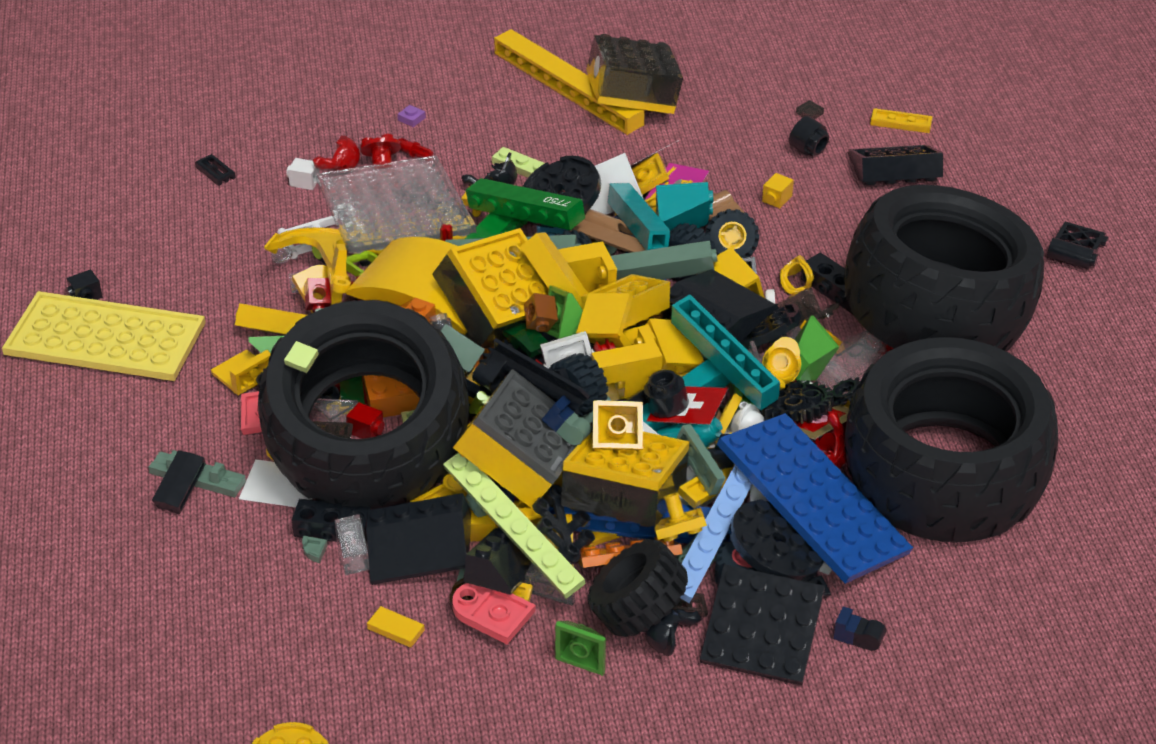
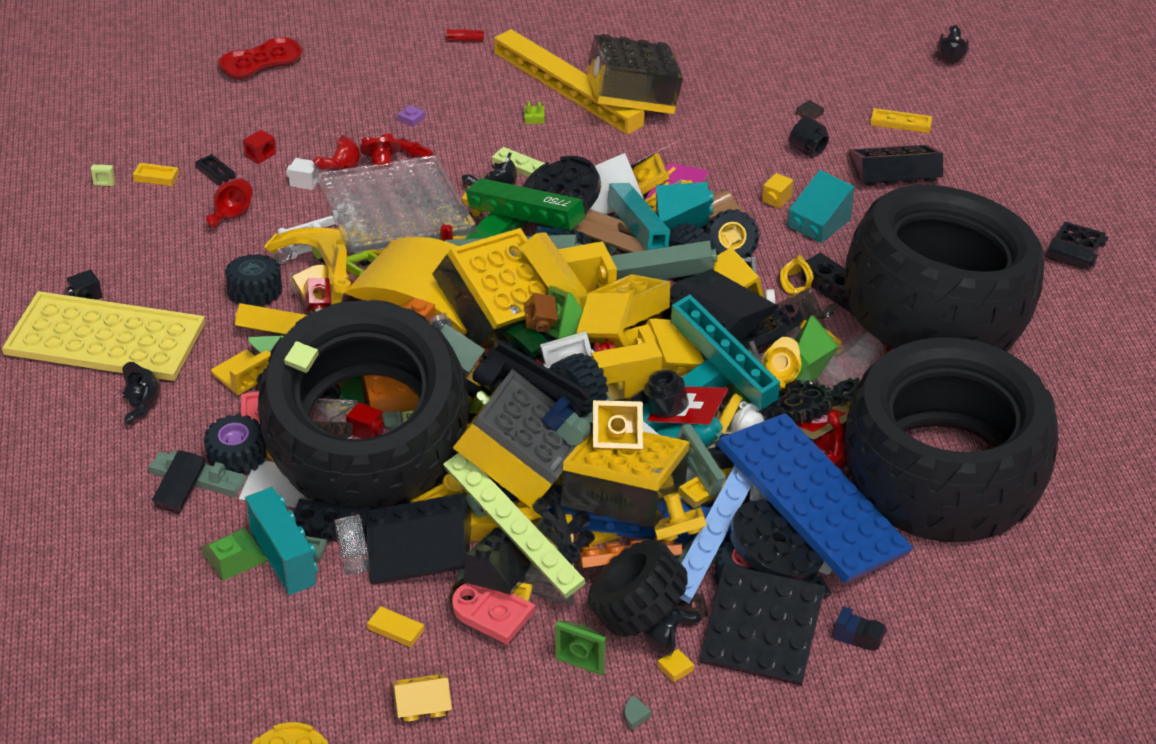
(103, 175): none -> yellowish green tile
(141, 389): none -> black piece
(155, 174): none -> yellow tile
(230, 201): none -> red piece
(233, 553): none -> bright green slope
(235, 443): none -> black wheel
(247, 62): none -> red plate
(253, 280): none -> black wheel
(259, 146): none -> red brick
(281, 540): none -> teal piece
(392, 419): none -> sand green tile
(422, 696): none -> yellow slope
(464, 35): none -> red axle
(534, 114): none -> lime tile
(636, 713): none -> sand green tile
(675, 666): none -> yellow tile
(822, 207): none -> teal slope
(953, 47): none -> black piece

